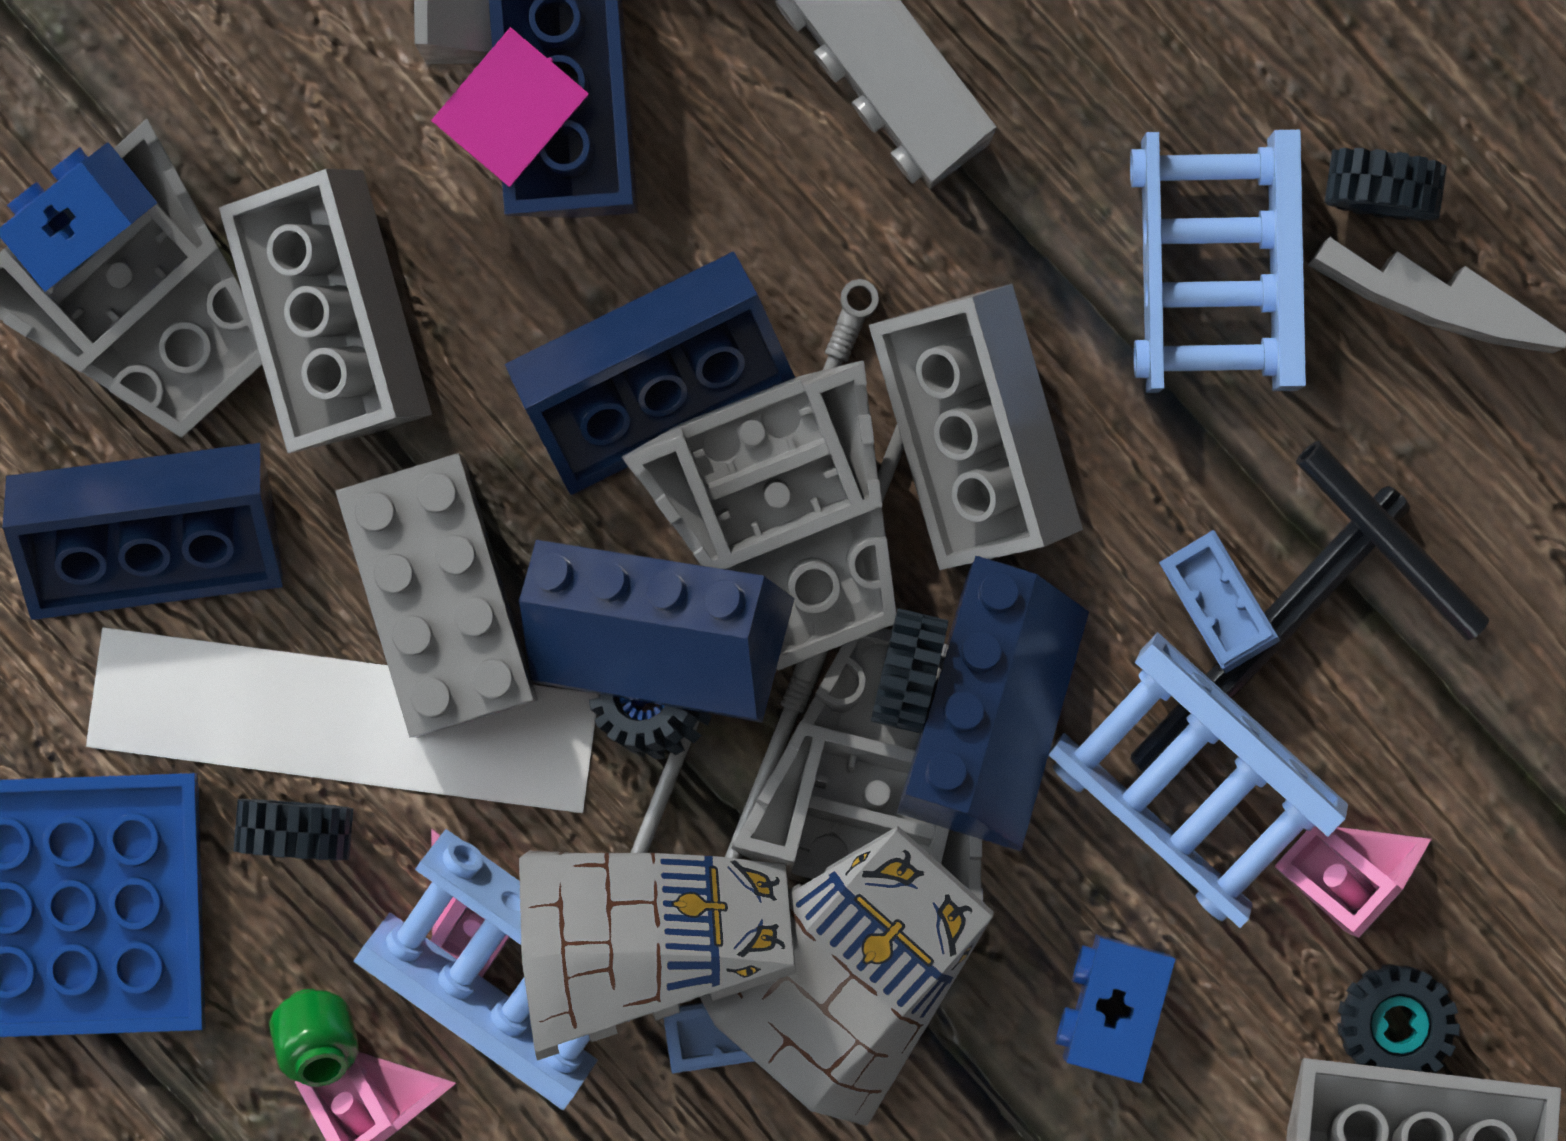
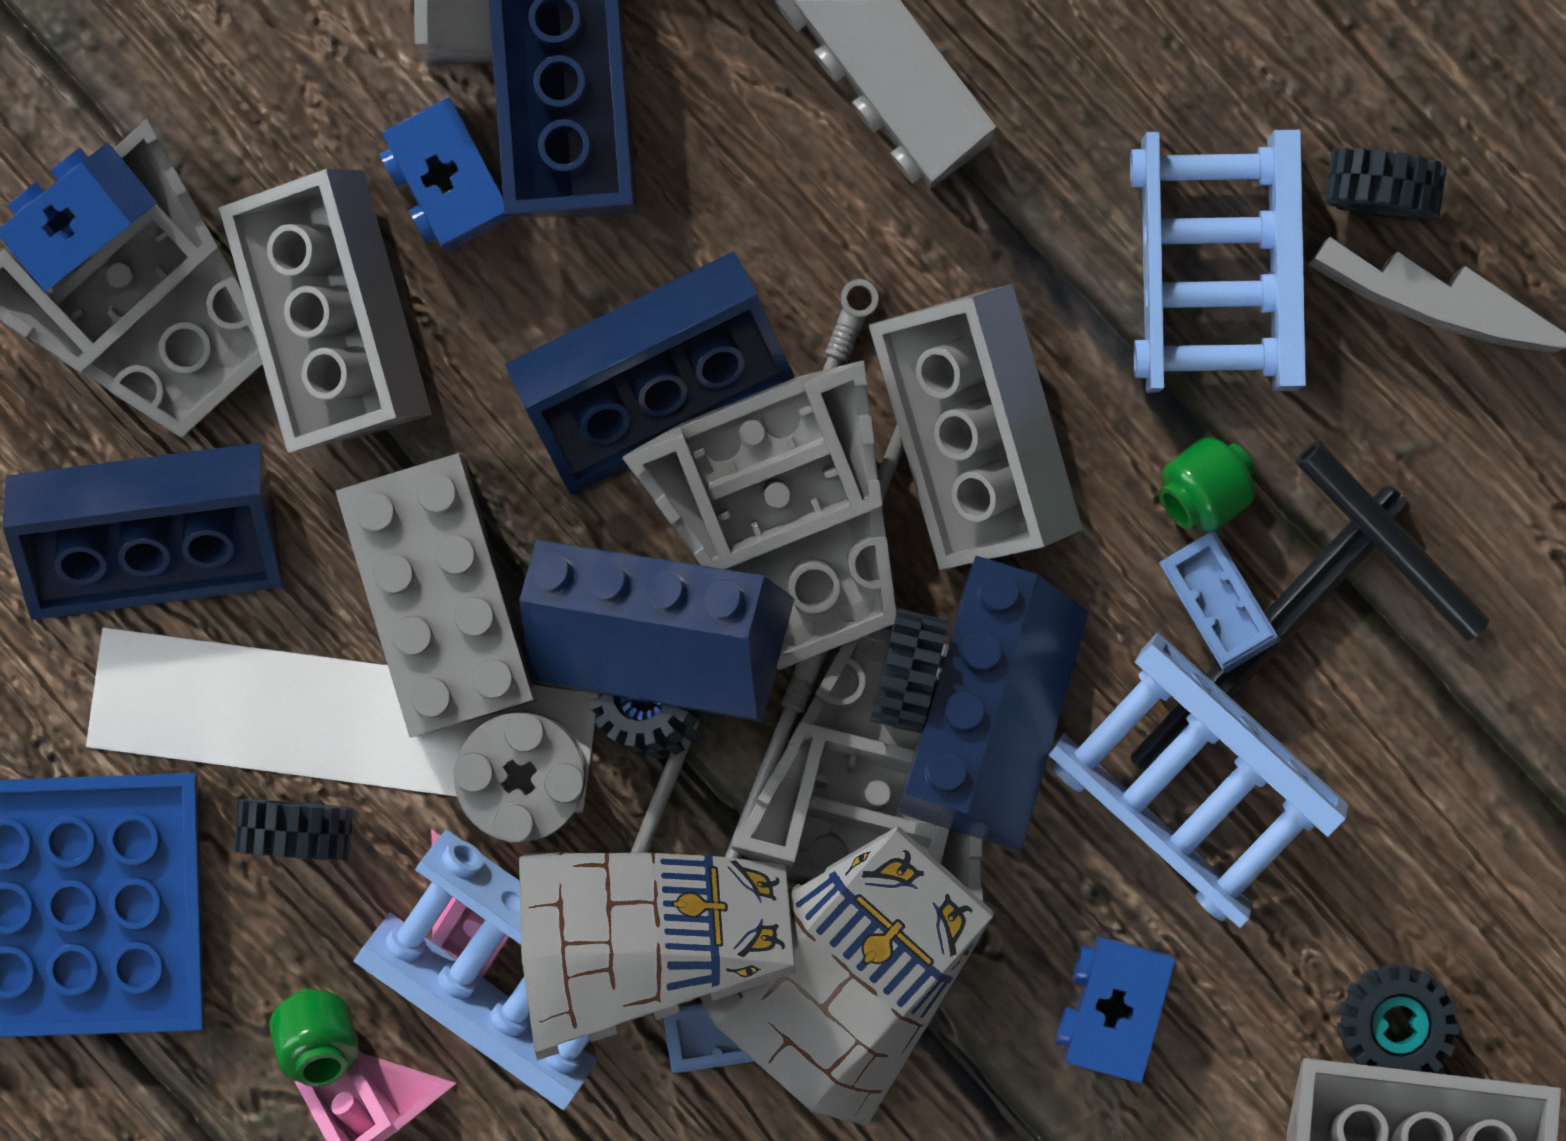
(436, 138): none -> blue brick
(510, 107): dark pink window -> none
(516, 813): none -> light grey brick
(1207, 485): none -> green head
(1352, 872): bright pink slope -> none

